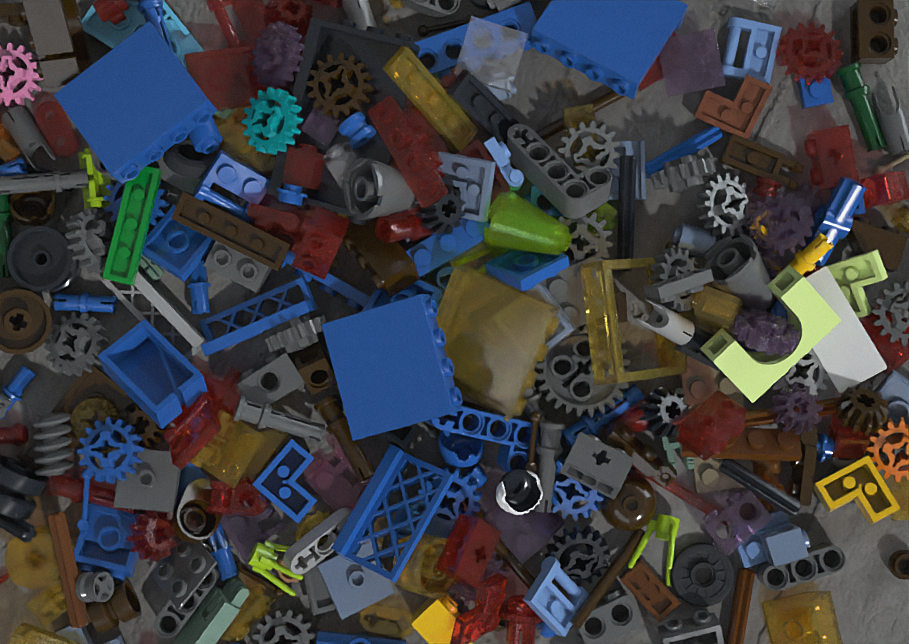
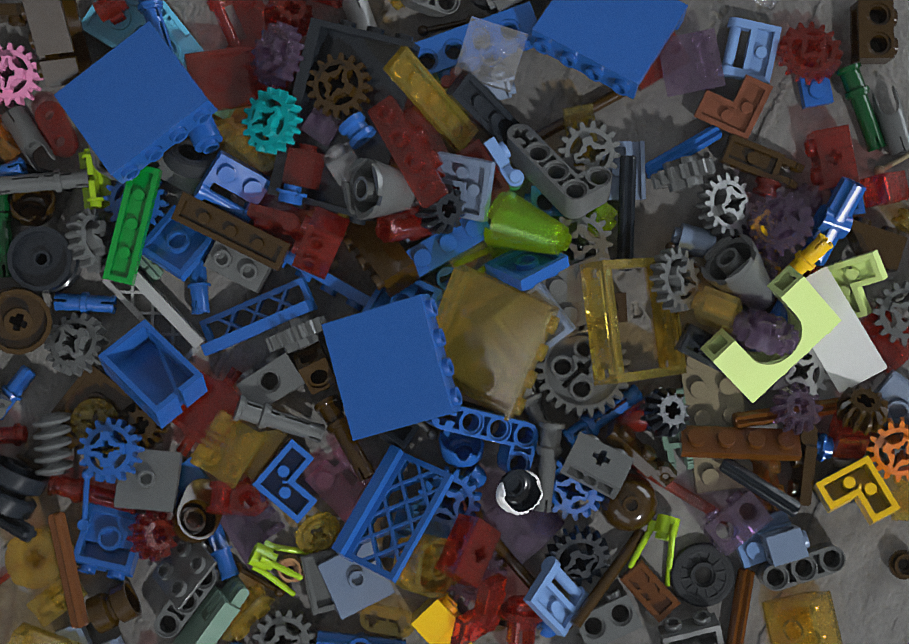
(94, 587): dark grey wheel -> none
(193, 431): clear red plate -> none
(301, 547): light grey beam -> none
(529, 465): dark brown hinge -> none
(668, 323): light grey piece -> none
(669, 288): dark grey plate -> none
(712, 425): clear red brick -> none

